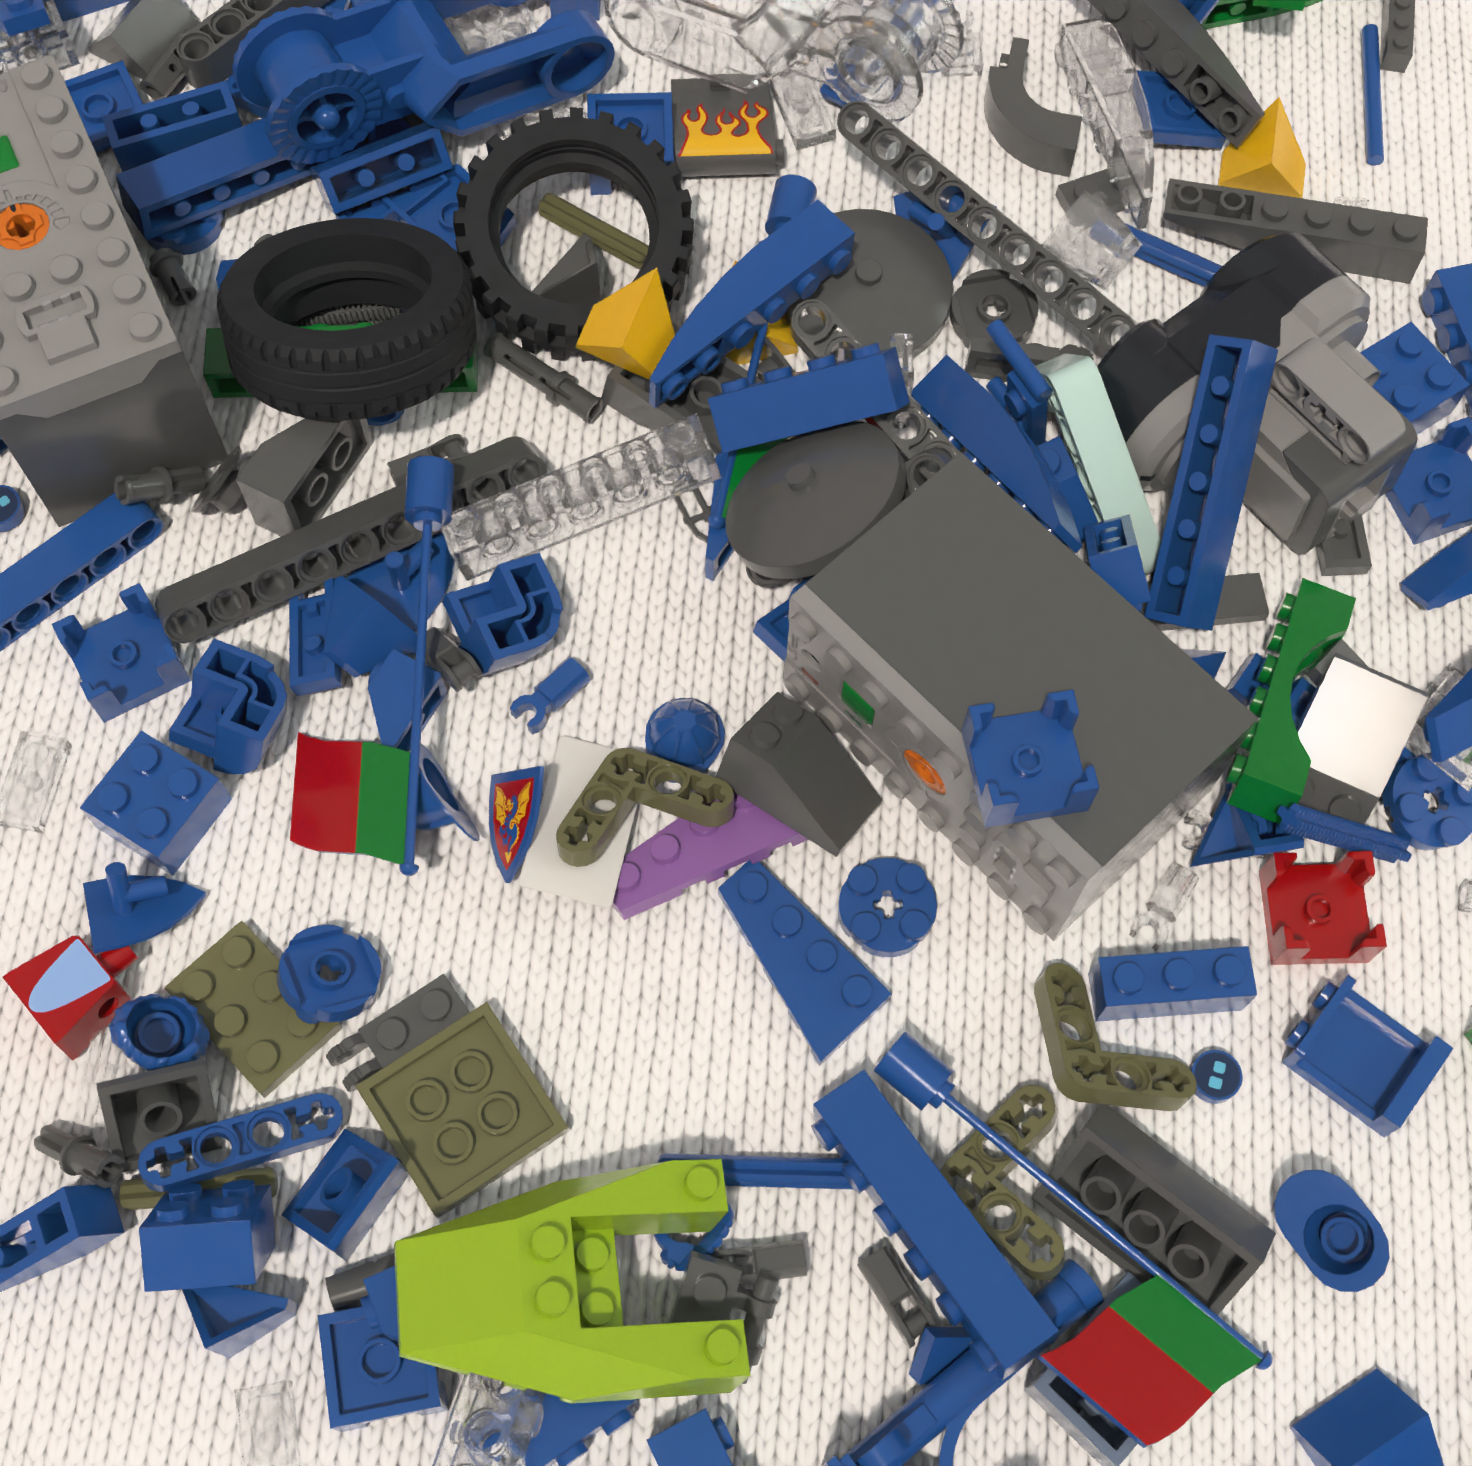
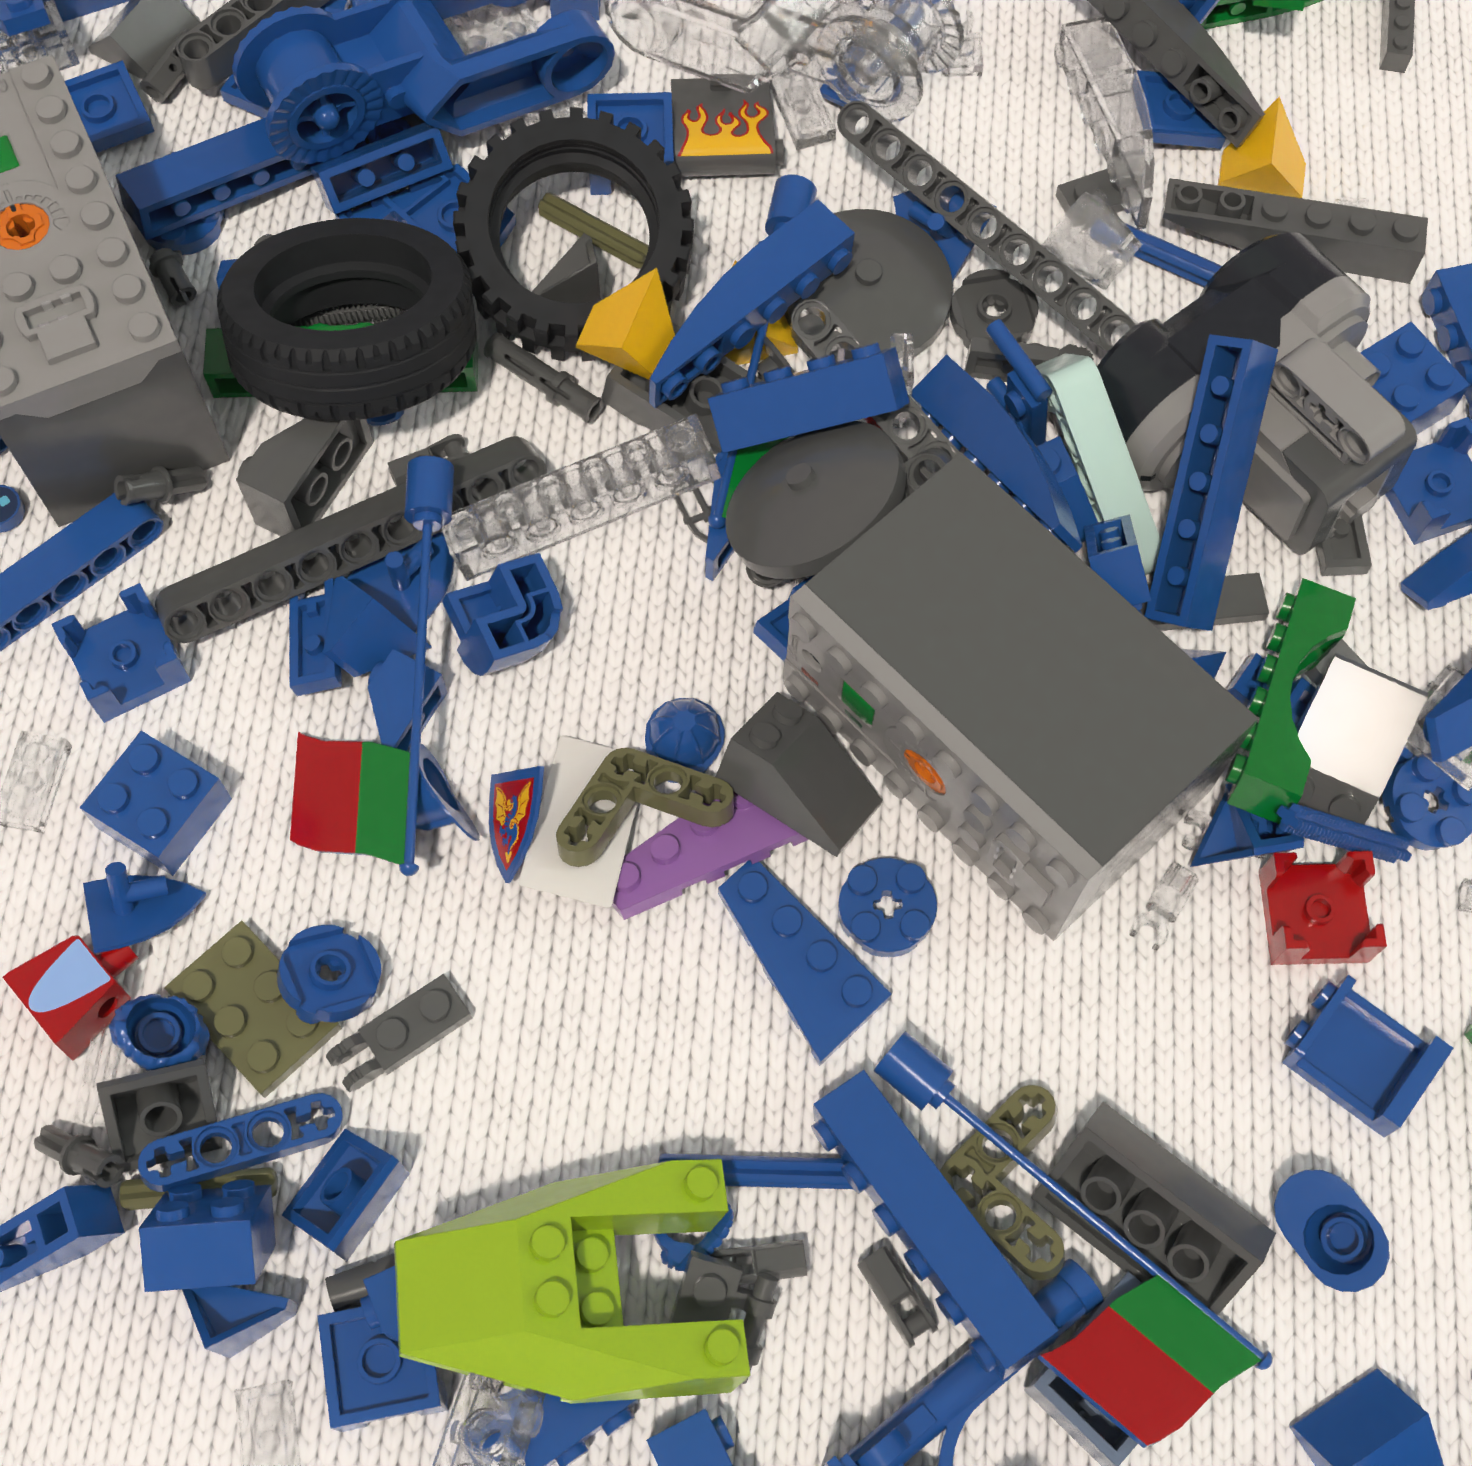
(170, 124): blue brick -> none
(222, 487): dark grey piece -> none
(231, 708): blue brick -> none
(450, 659): dark grey bar -> none
(462, 1109): olive plate -> none
(551, 693): blue bar -> none
(937, 1351): blue tile -> none
(1023, 127): dark grey arch -> none
(1028, 762): blue panel -> none
(1089, 1060): olive beam -> none
(1172, 983): blue brick -> none
(1216, 1076): dark blue tile -> none
(1372, 95): blue bar -> none

